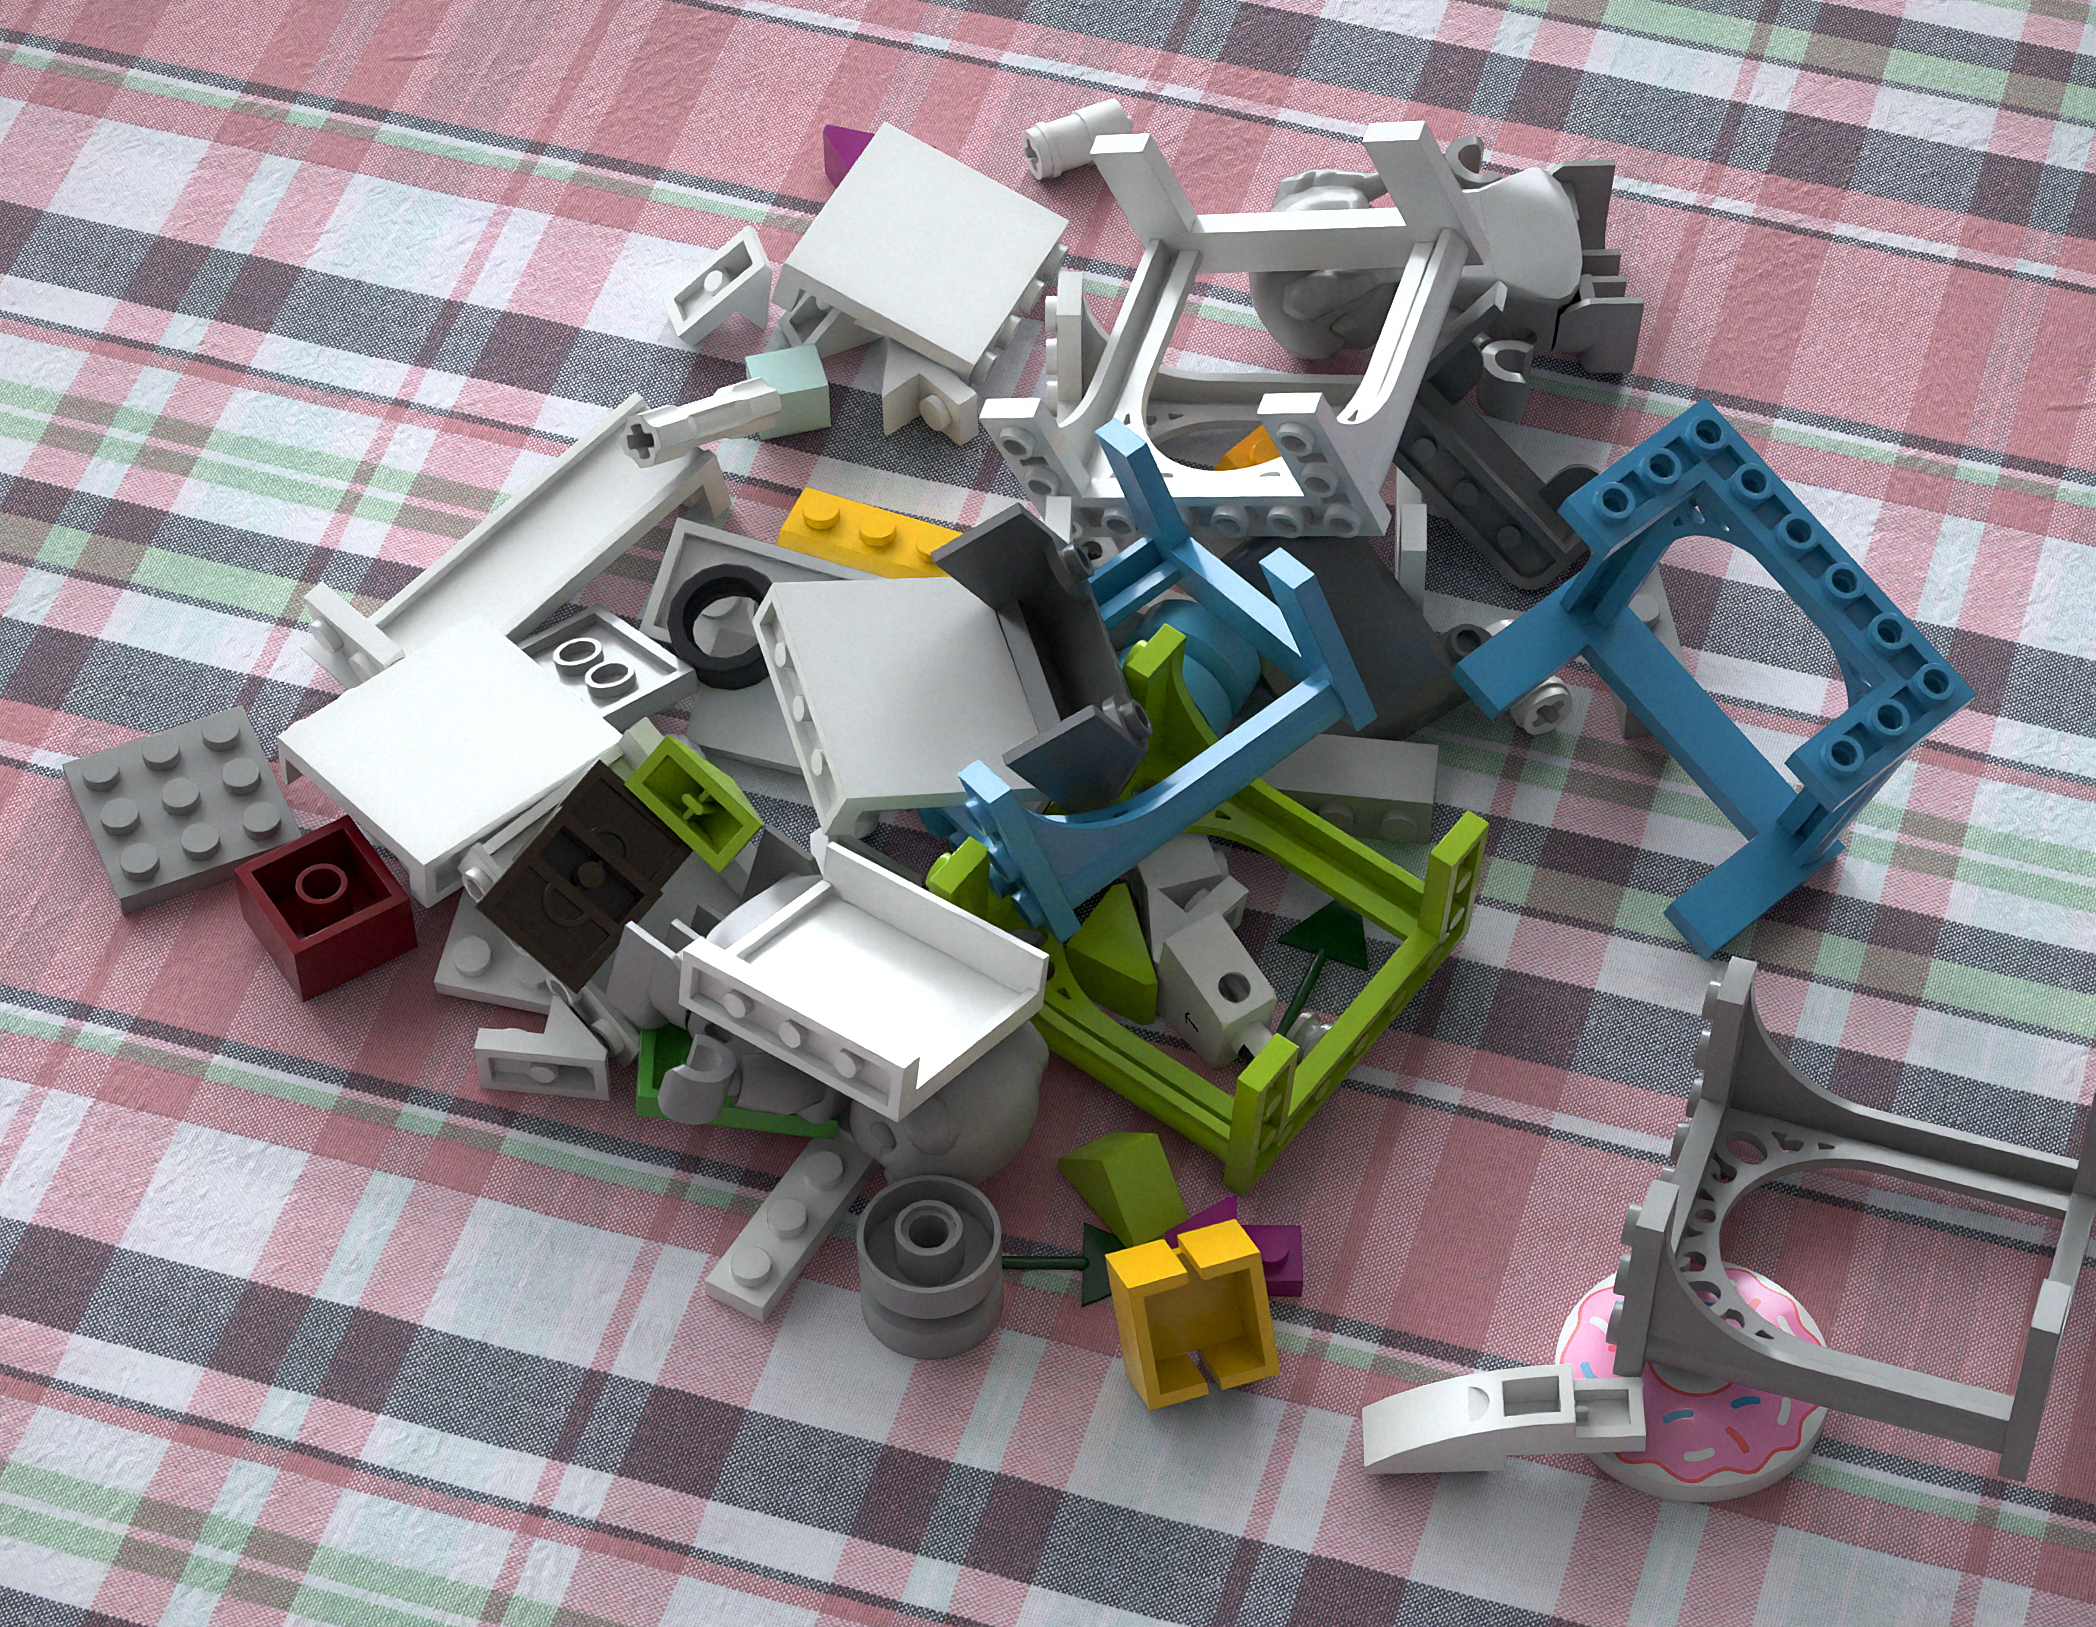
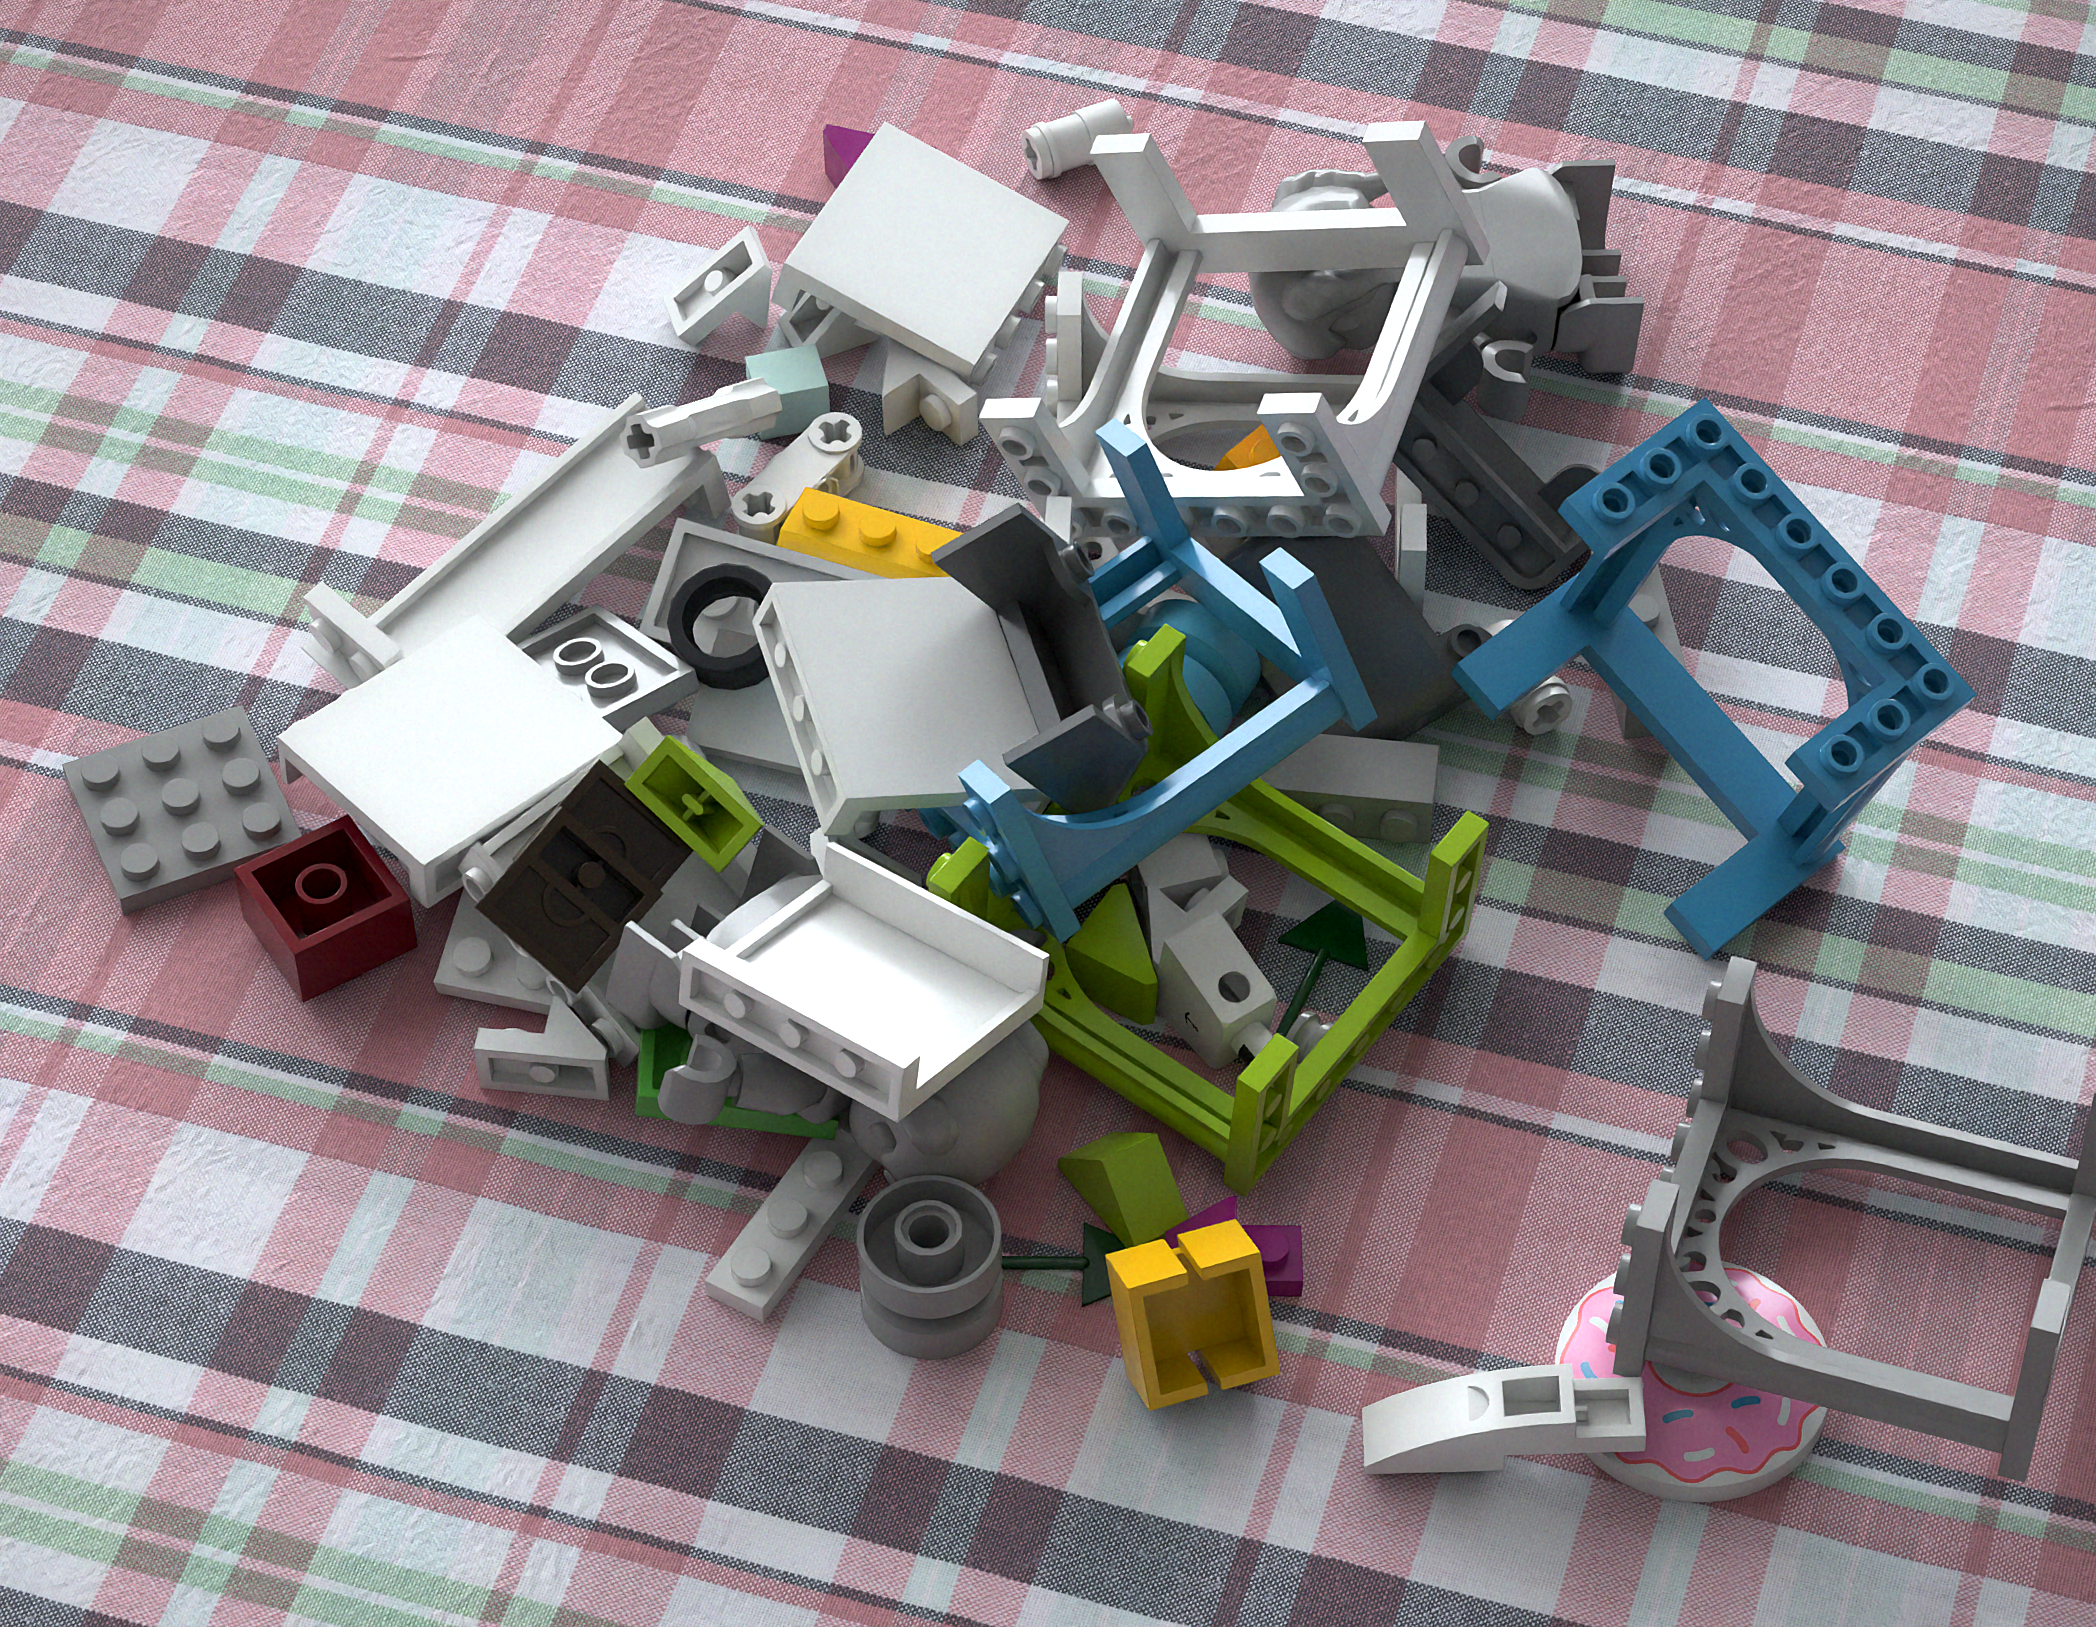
(817, 459): none -> white piece

